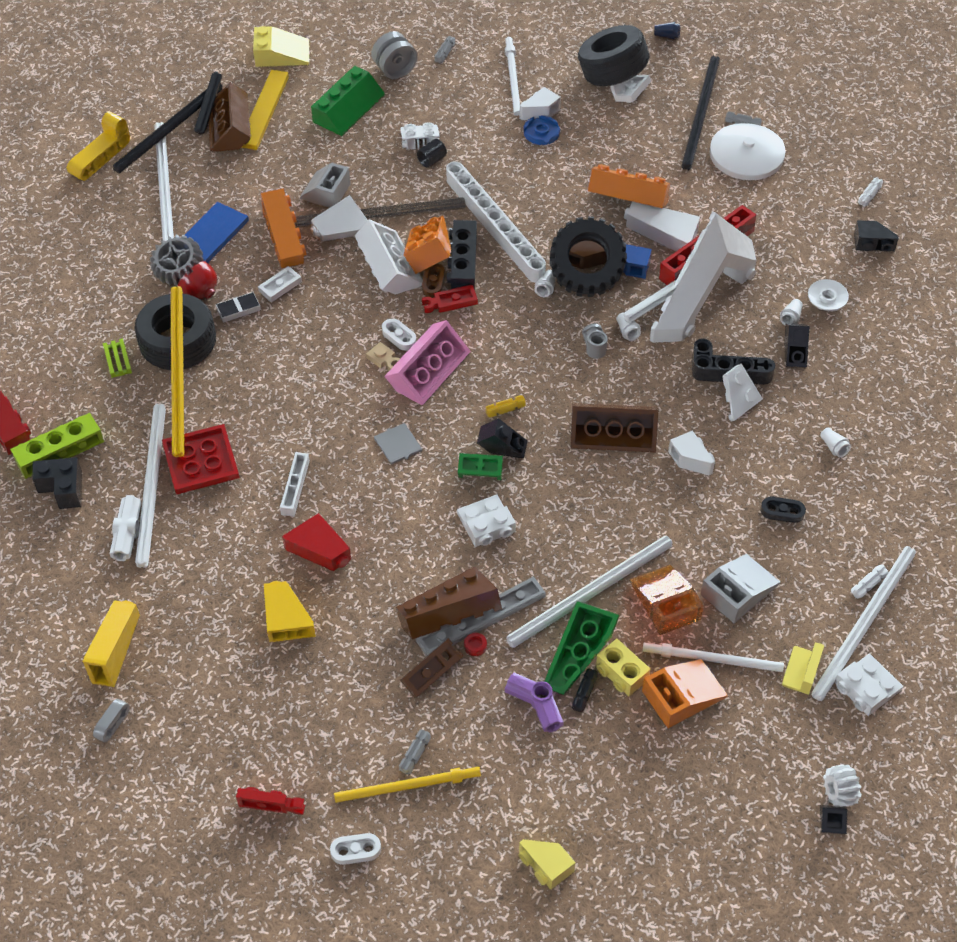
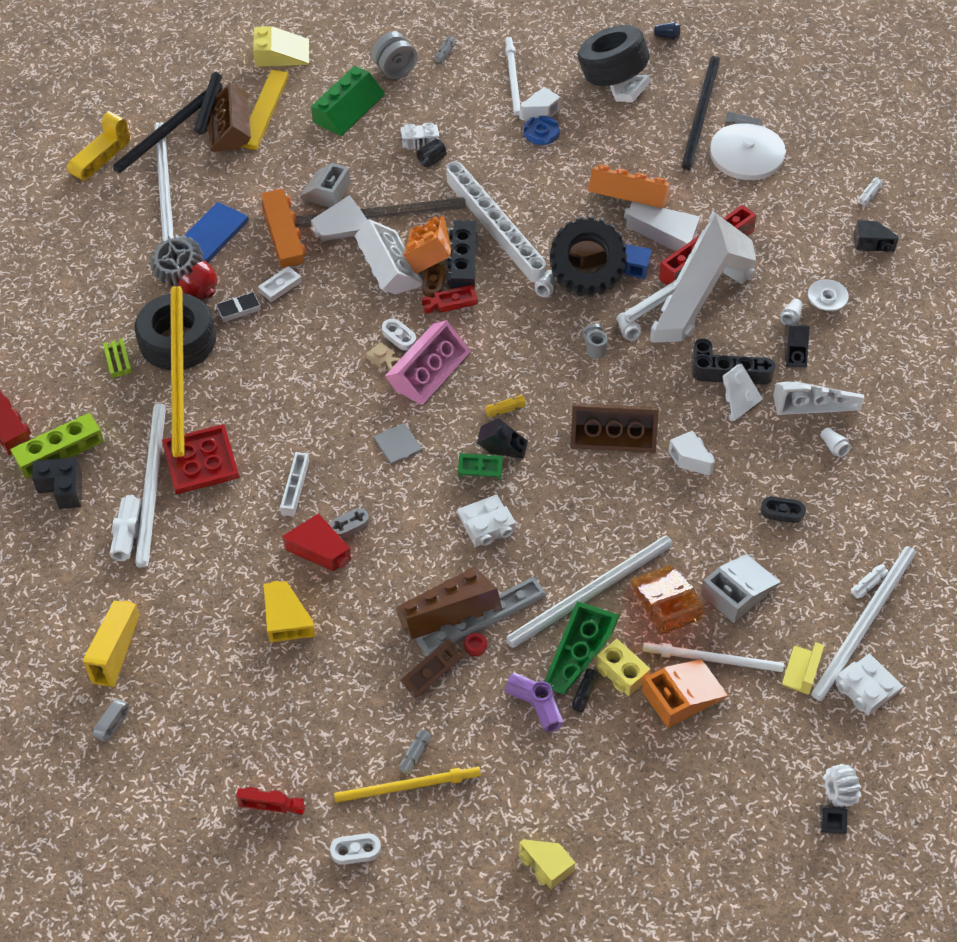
(349, 524): none -> light grey beam
(808, 398): none -> white wedge

